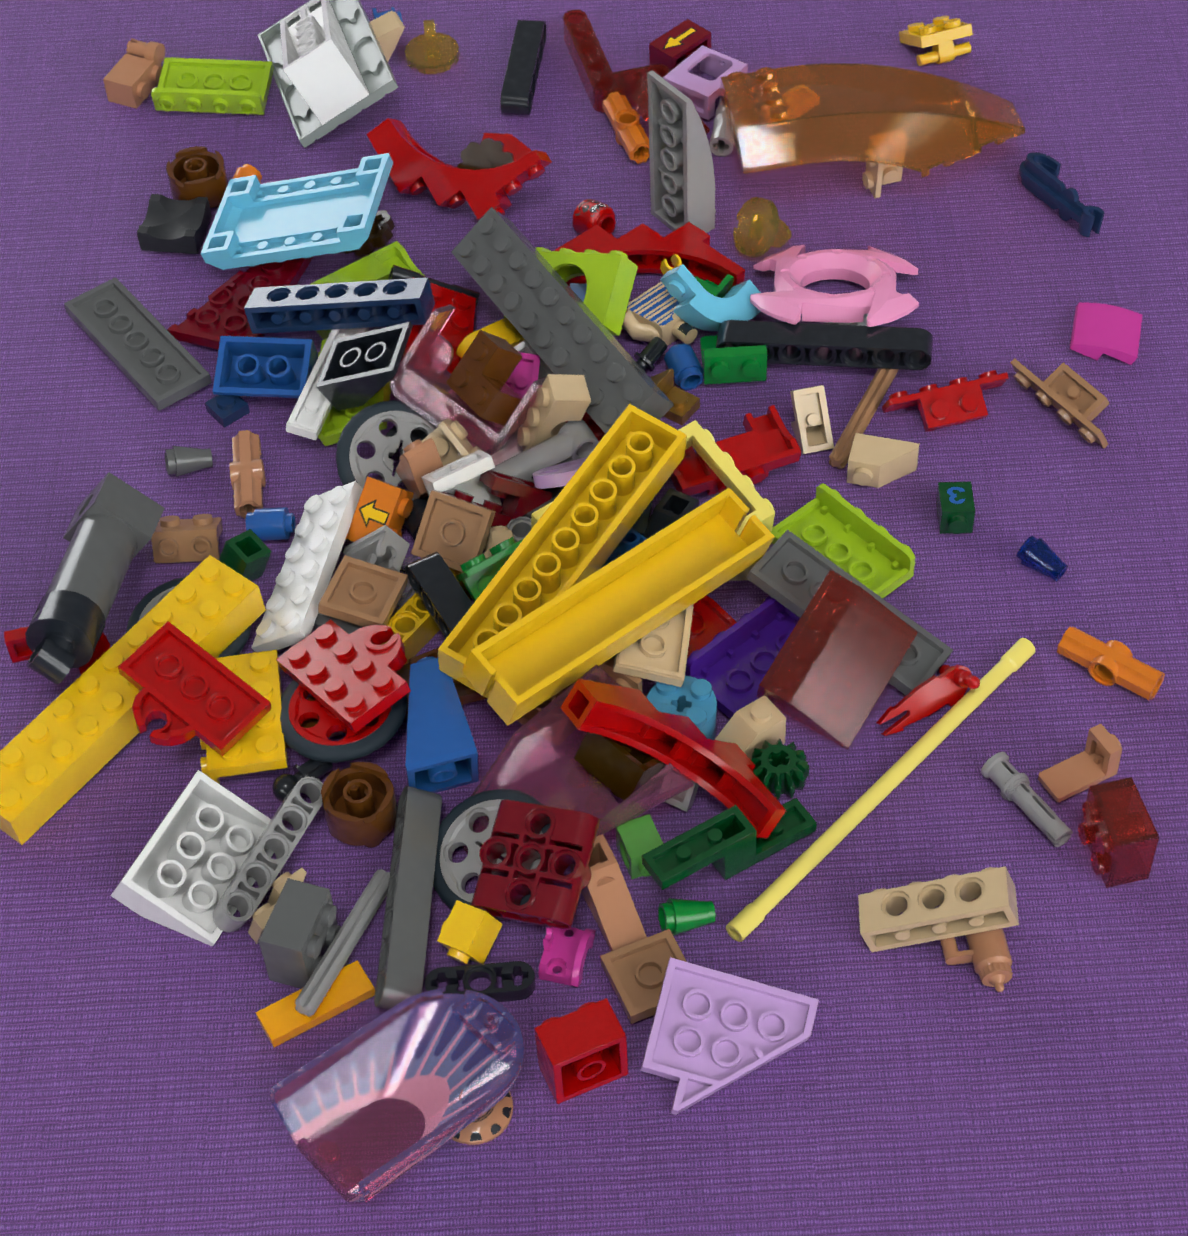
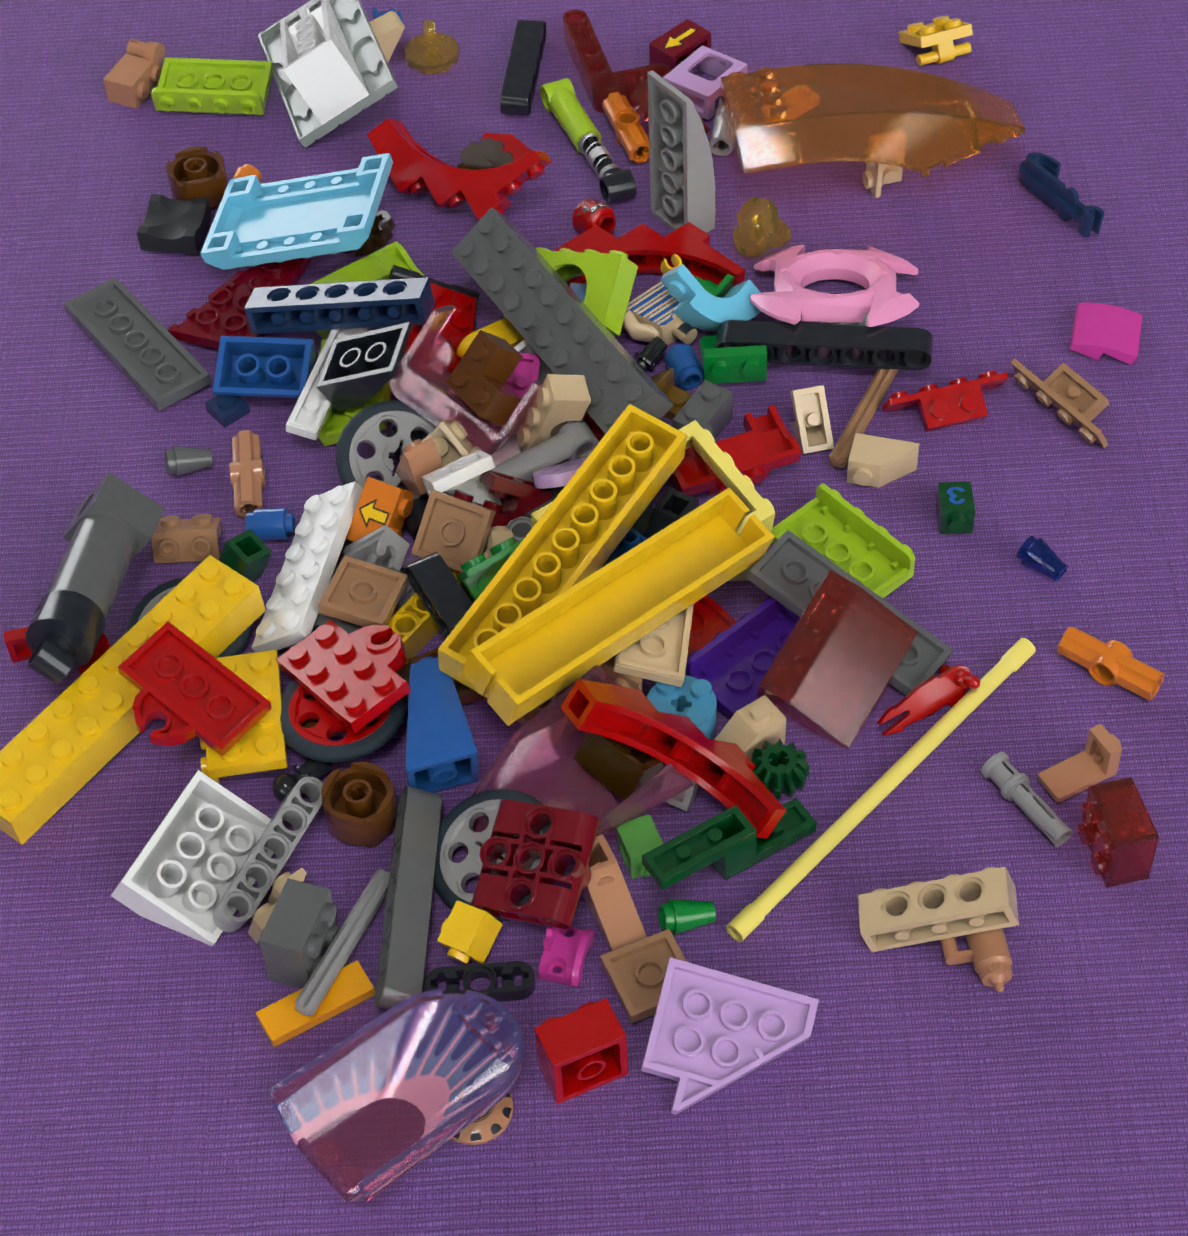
(562, 102): none -> piece
(709, 407): none -> dark grey hinge

